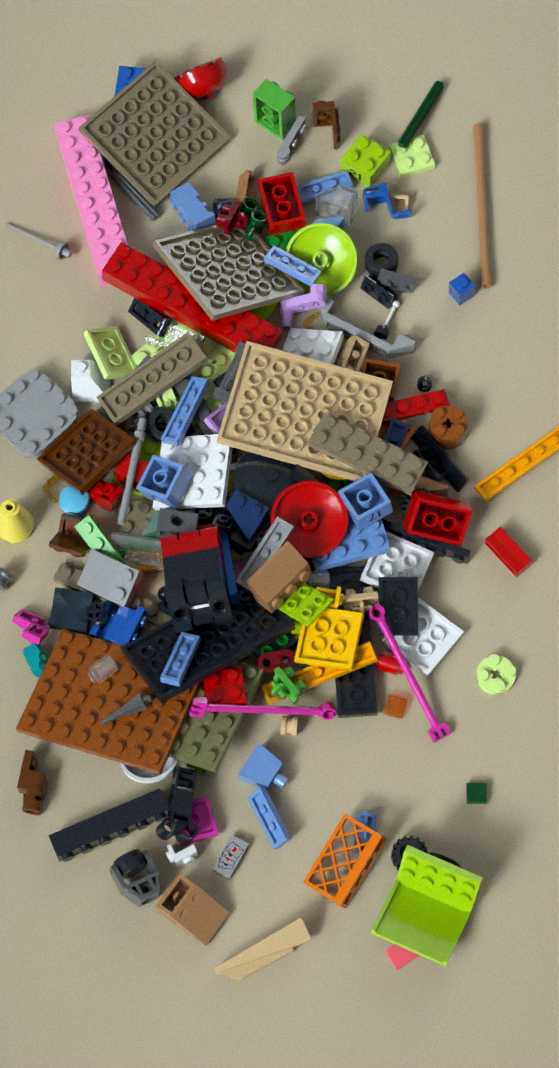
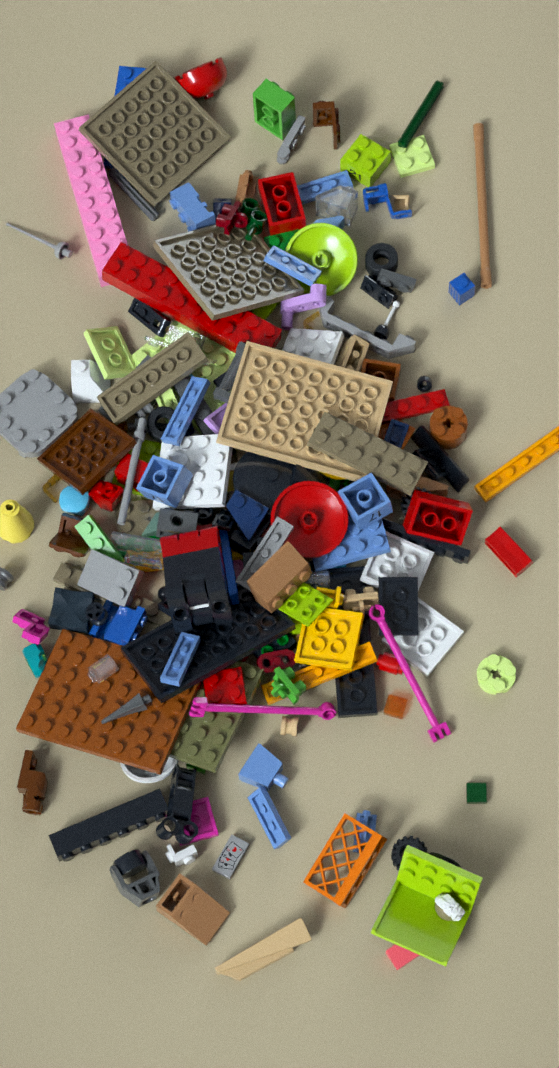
(448, 908): none -> white hair

